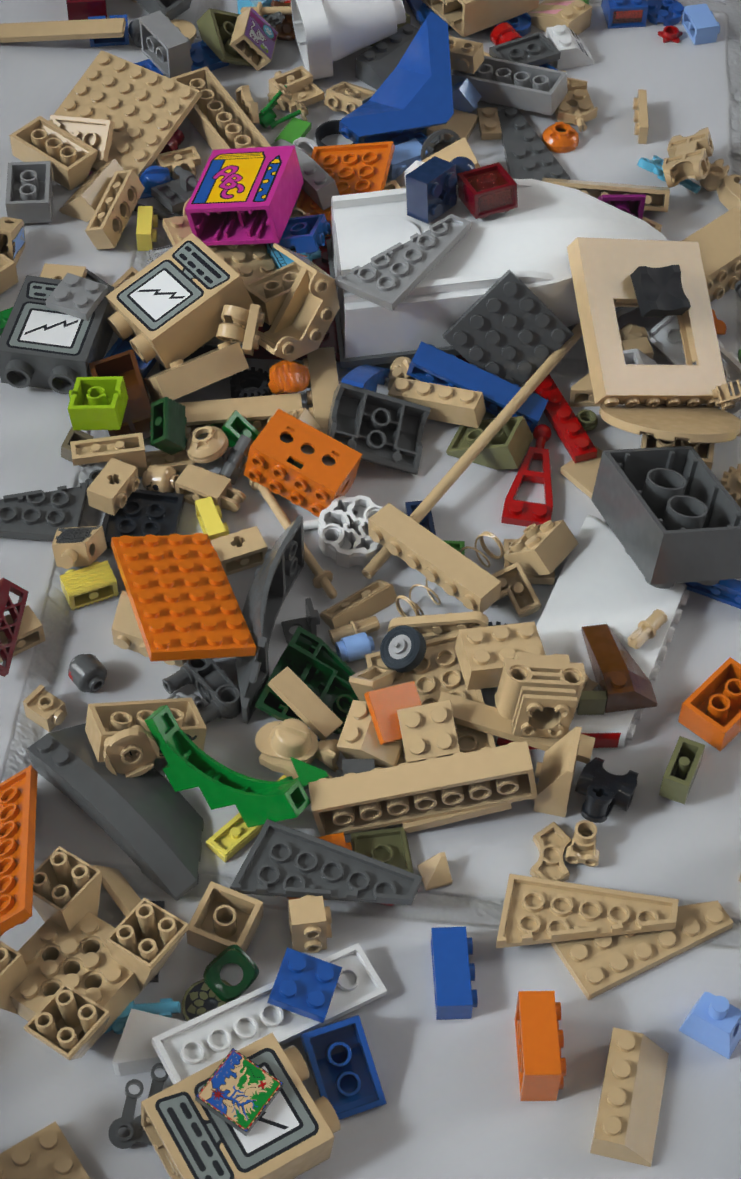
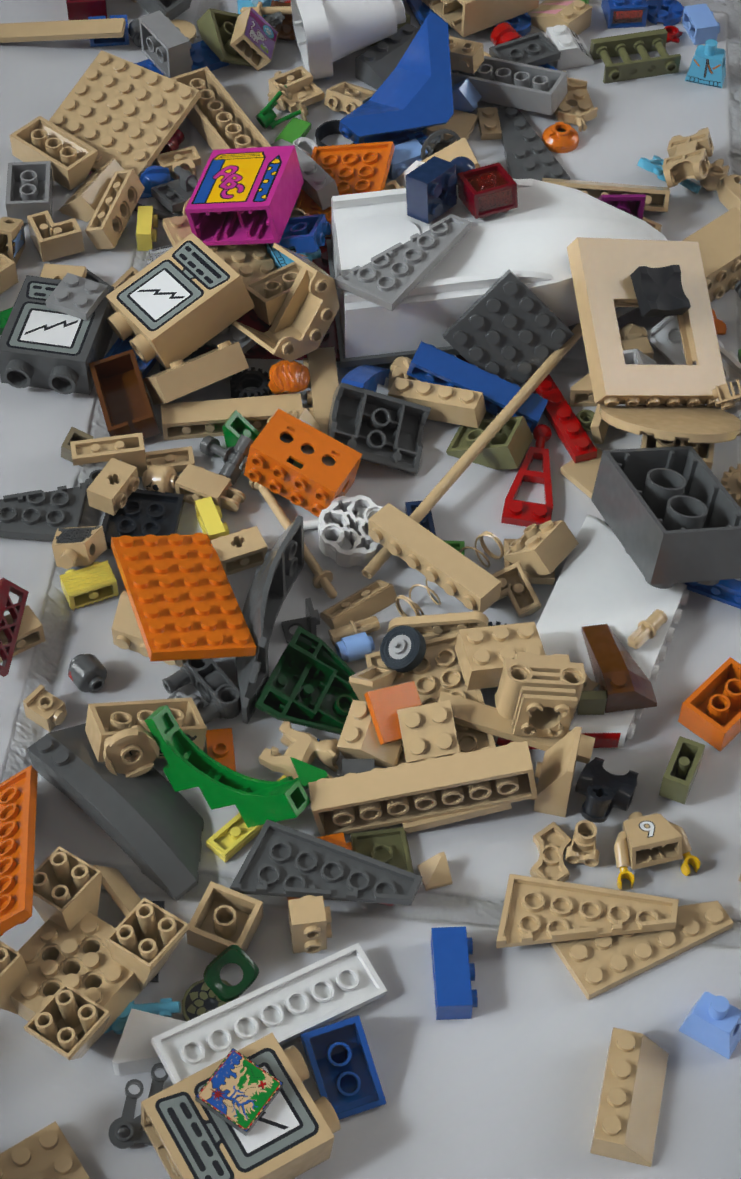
(54, 239): none -> tan brick
(91, 131): tan wing -> none
(98, 403): lime brick -> none
(168, 426): dark green brick -> none
(209, 448): tan piece -> none
(221, 746): none -> orange plate
(233, 324): tan wheel -> none
(247, 104): tan tile -> none
(255, 320): tan plate -> none
(287, 740): tan piece -> none
(305, 703): tan tile -> none
(305, 985): blue plate -> none
(539, 1046): orange brick -> none
(598, 427): none -> tan tile
(630, 44): none -> olive fence
(641, 116): tan plate -> none
(651, 842): none -> tan torso
(708, 65): none -> medium azure torso

